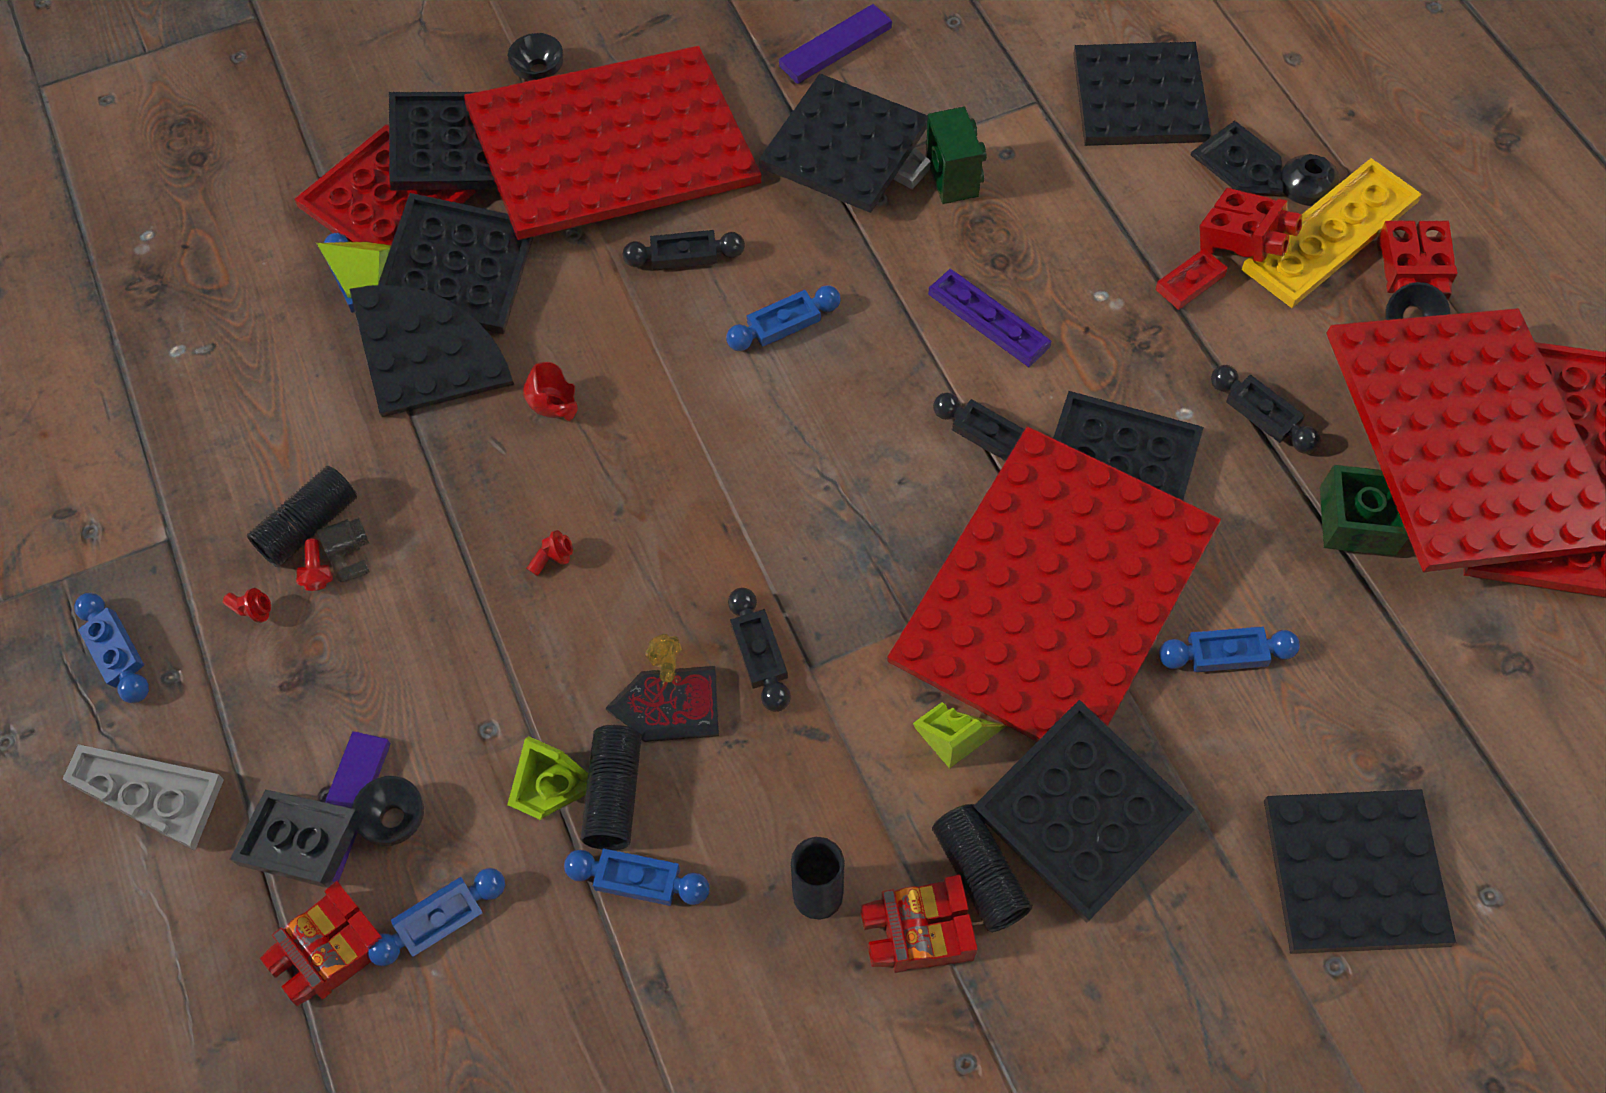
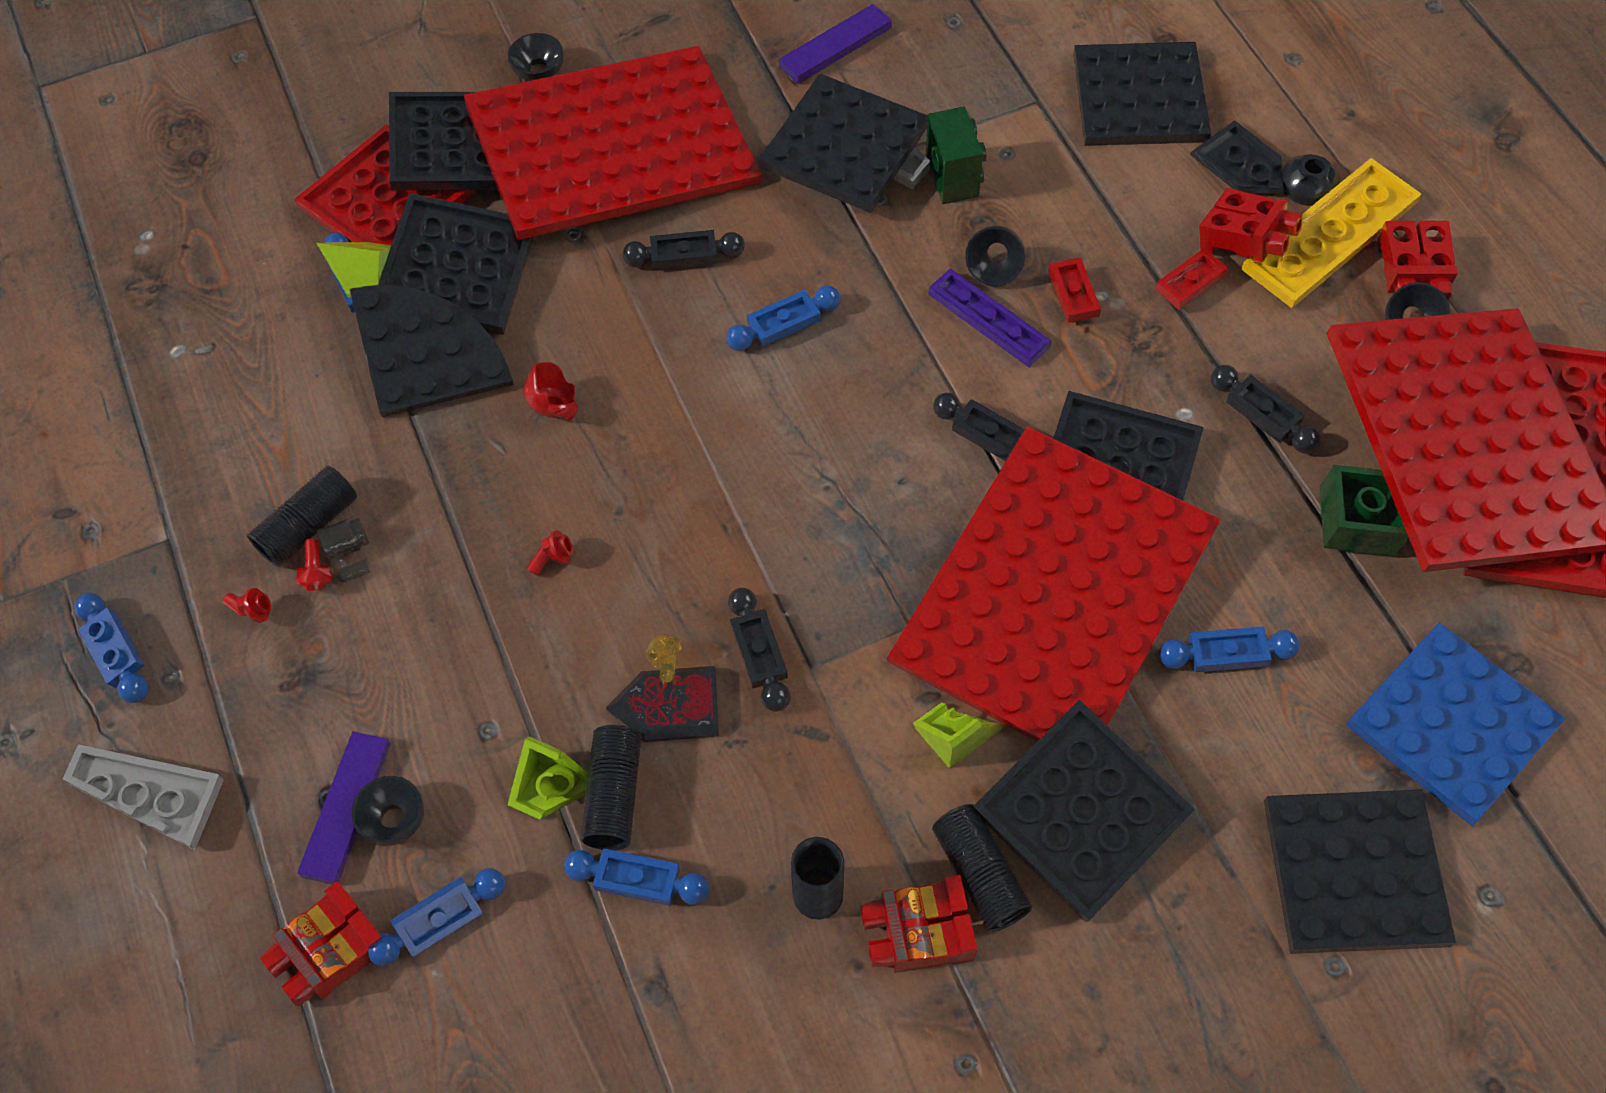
(297, 838): black plate -> none
(984, 267): none -> black piece
(1074, 290): none -> red plate
(1455, 723): none -> blue plate

